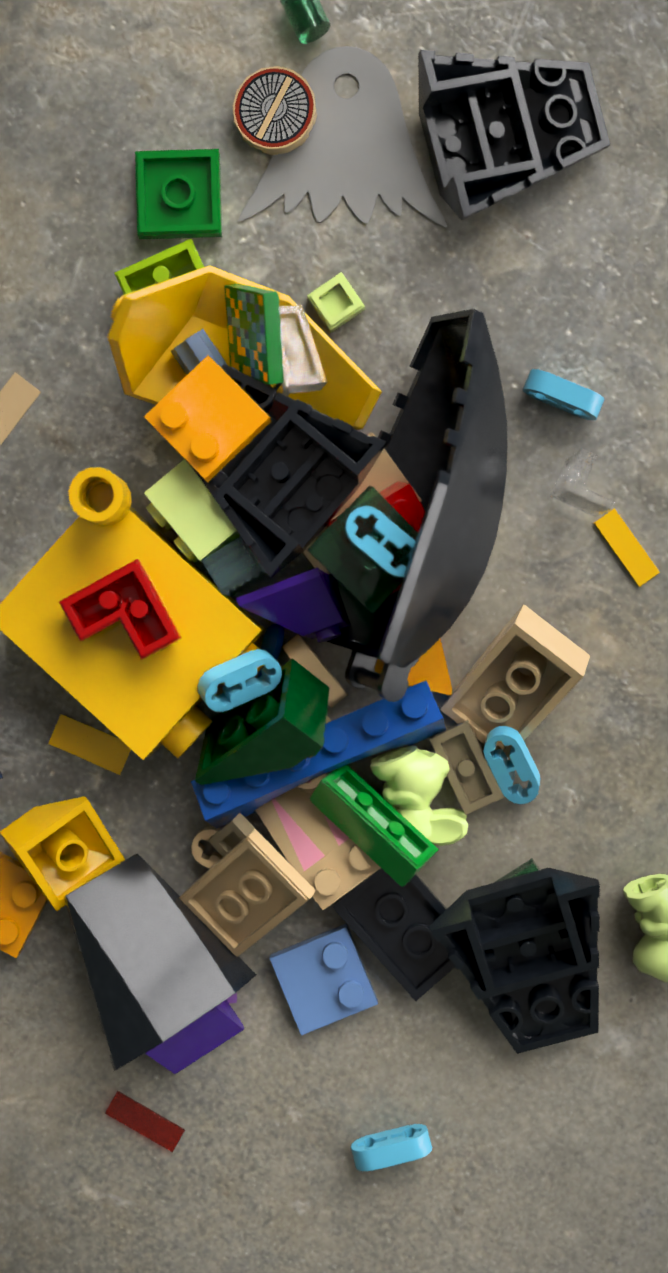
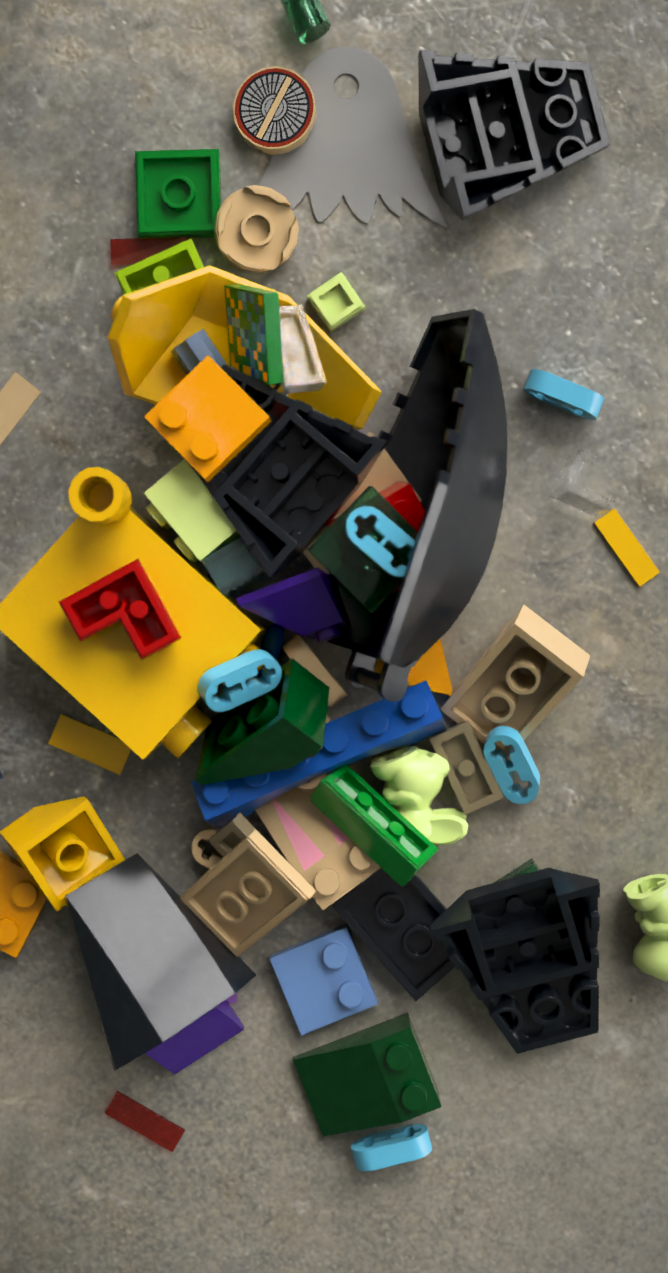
(137, 249): none -> clear red window
(256, 229): none -> tan tile
(368, 1078): none -> dark green slope

